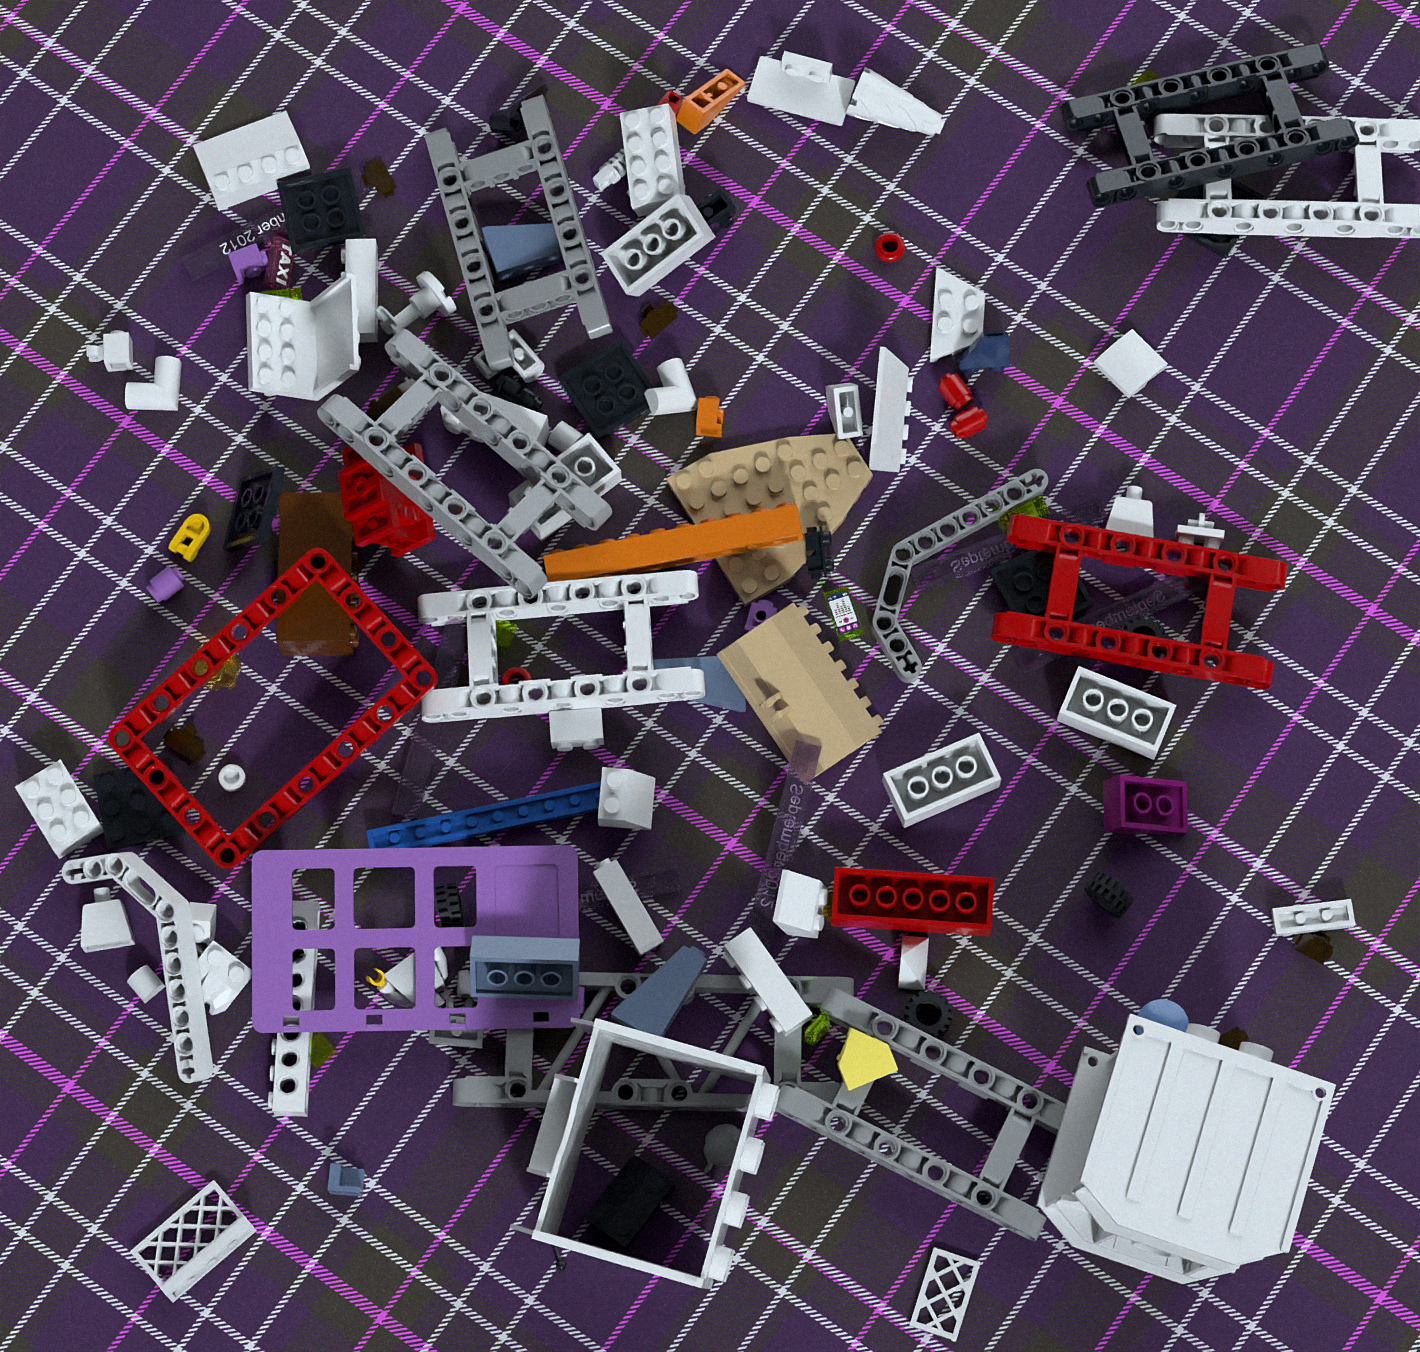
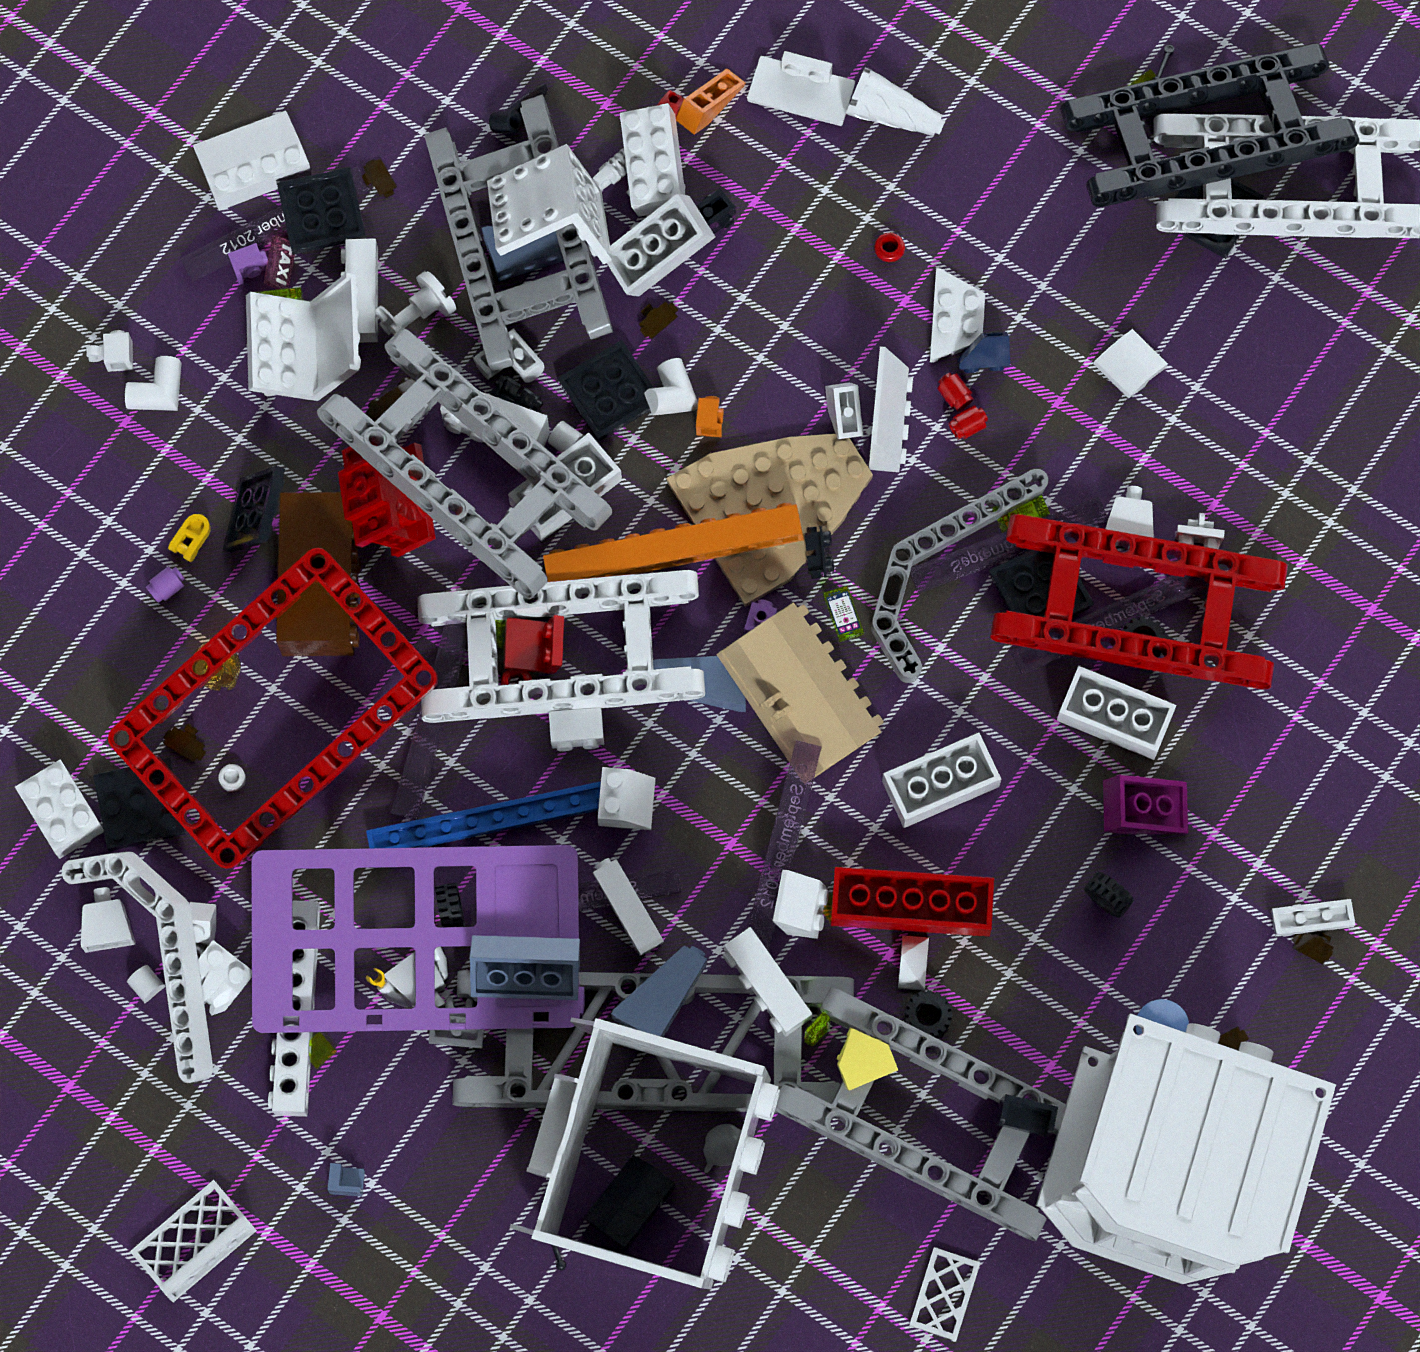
(534, 645): none -> red bracket
(545, 198): none -> white bracket
(1026, 1115): none -> black panel
(1168, 50): none -> black hinge

